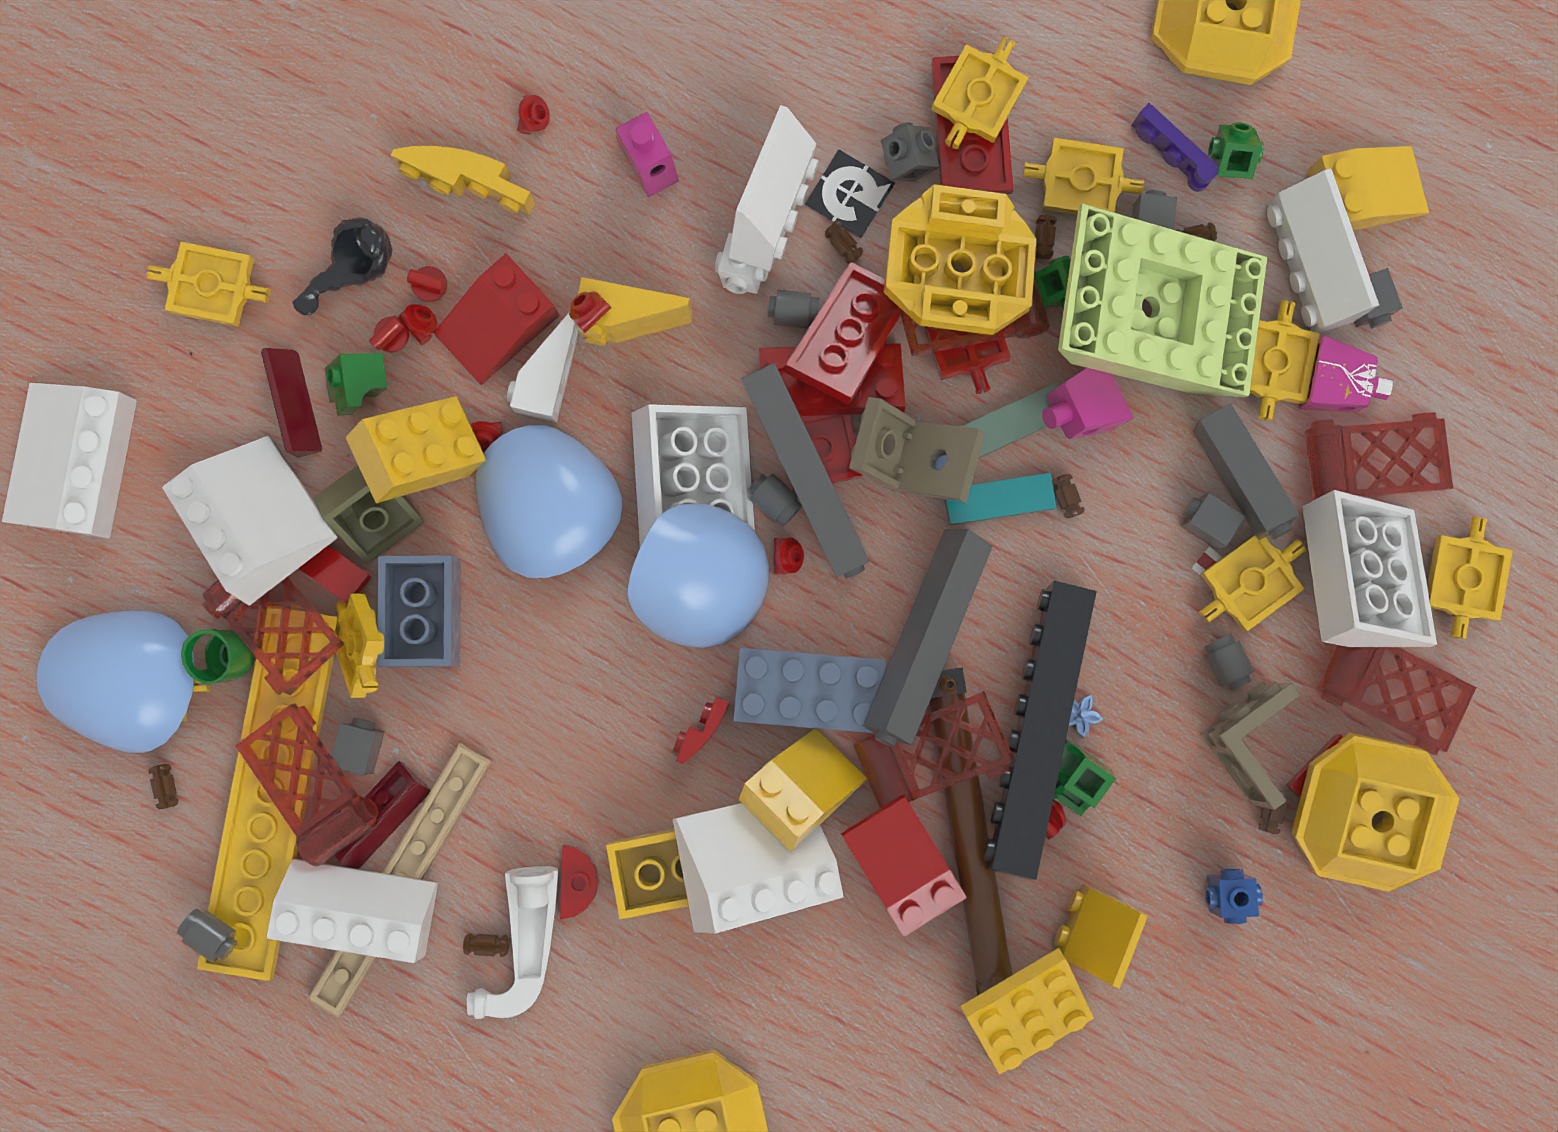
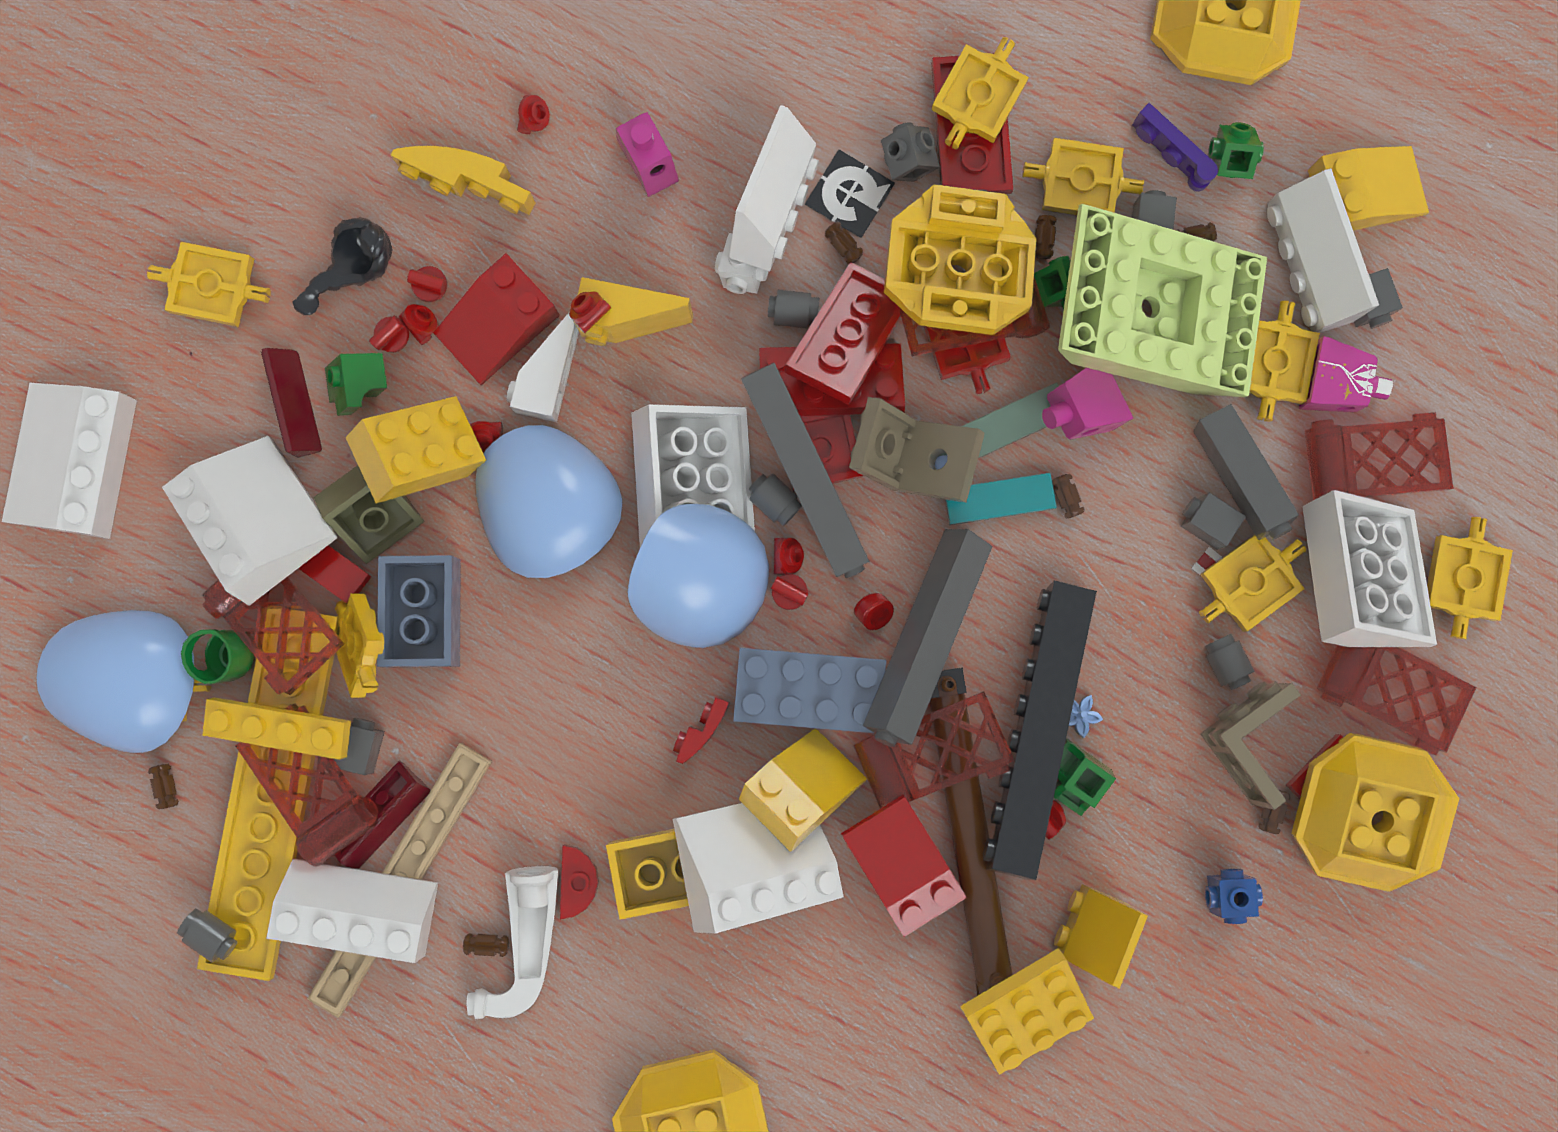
(276, 728): none -> yellow plate
(789, 591): none -> red plate
(874, 611): none -> red tile

